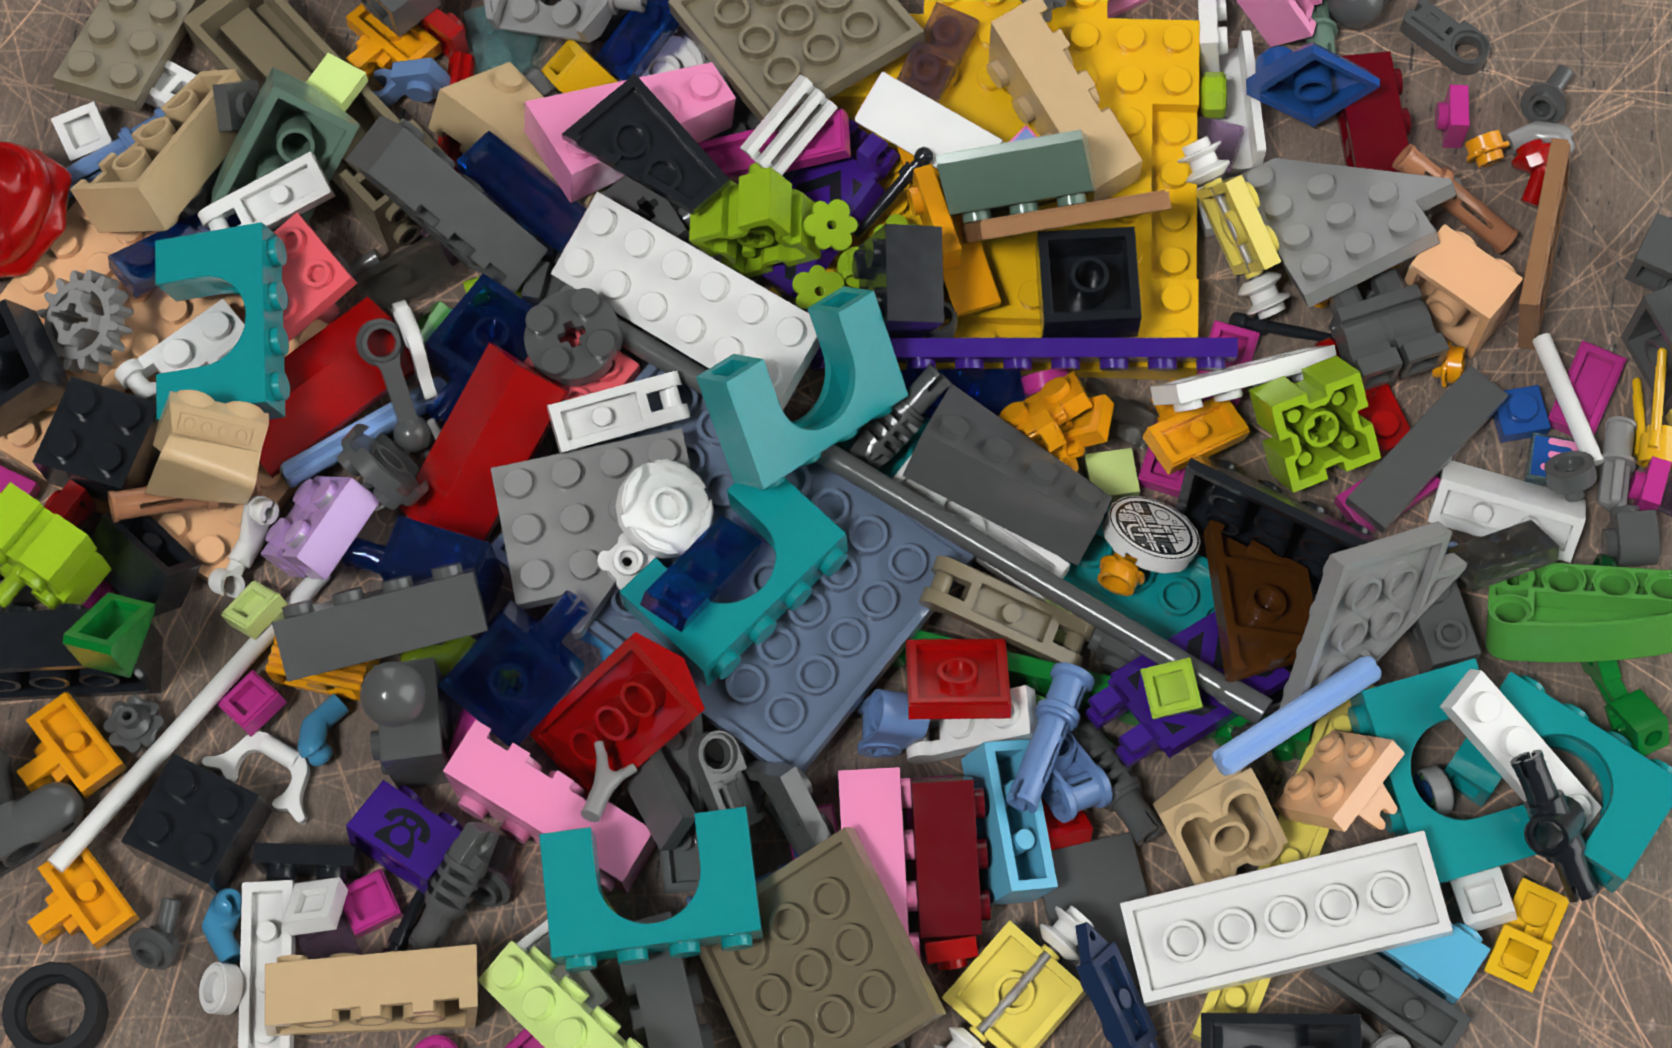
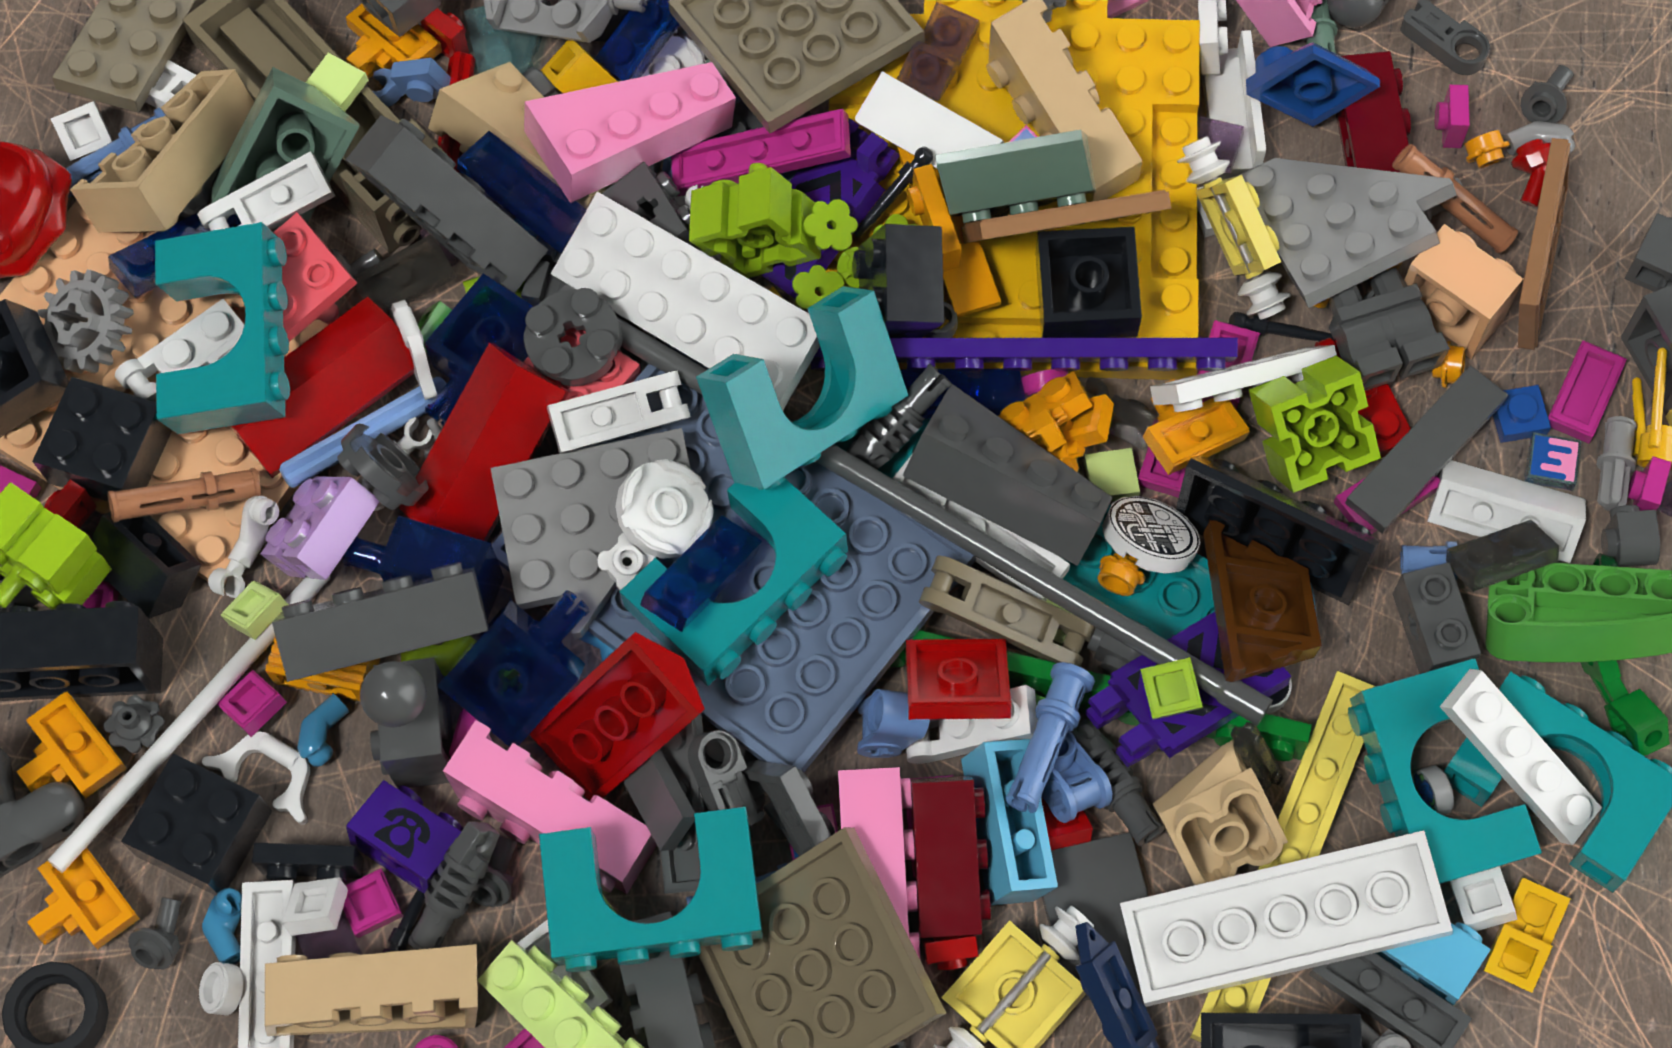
(111, 634): green slope -> none
(207, 448): tan piece -> none
(234, 102): dark grey plate -> none
(411, 430): dark grey piece -> none
(604, 784): light grey bar -> none
(649, 146): black wing -> none
(790, 149): white tile -> none
(1213, 95): lime tile -> none
(1296, 715): light blue axle -> none
(1342, 782): light nougat plate -> none
(1371, 601): light grey wing -> none
(1559, 847): black pin -> none
(1566, 397): white bar -> none
(1571, 474): dark grey tile -> none

